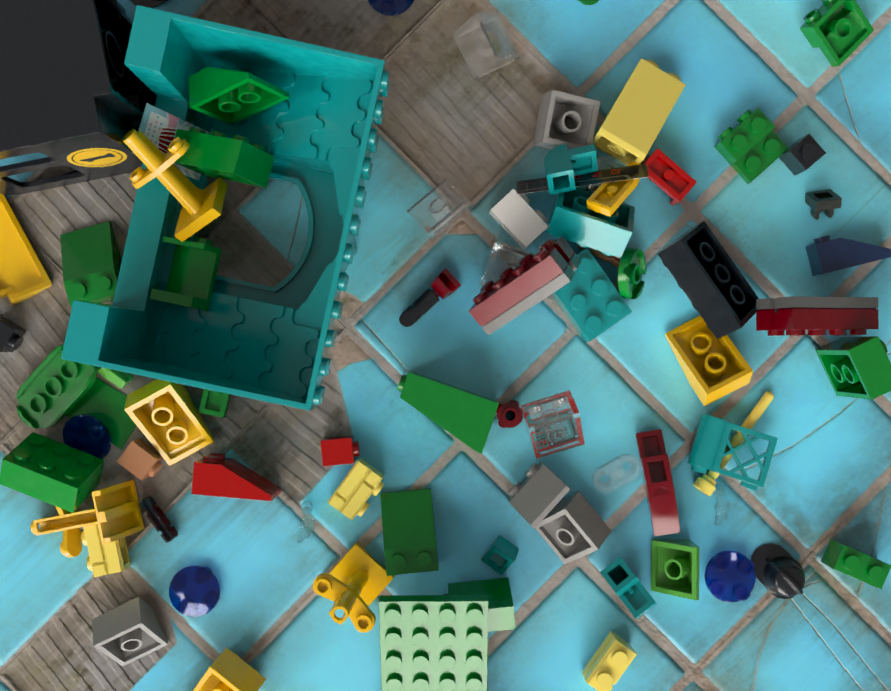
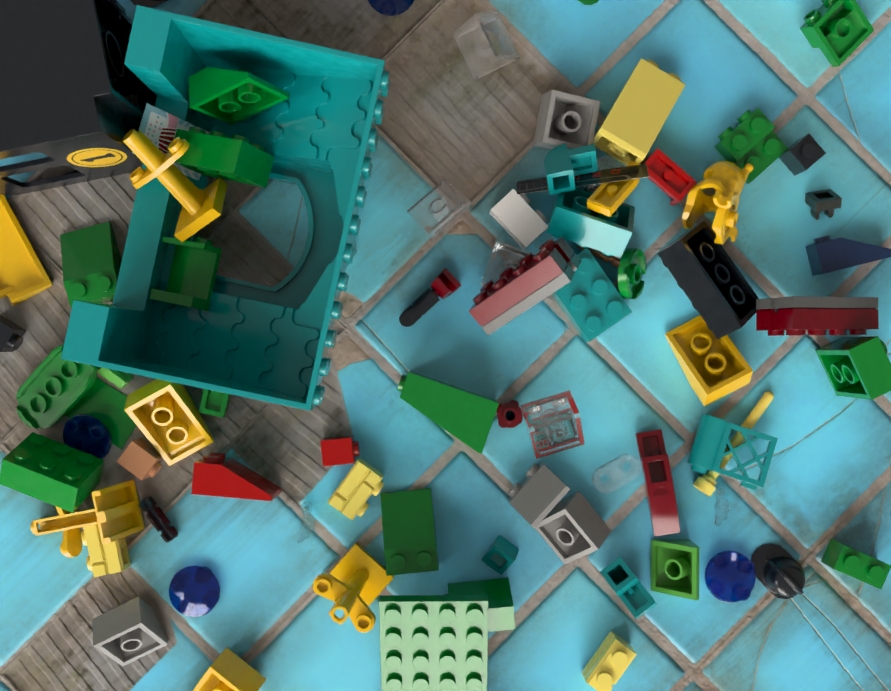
(728, 182): none -> yellow helmet

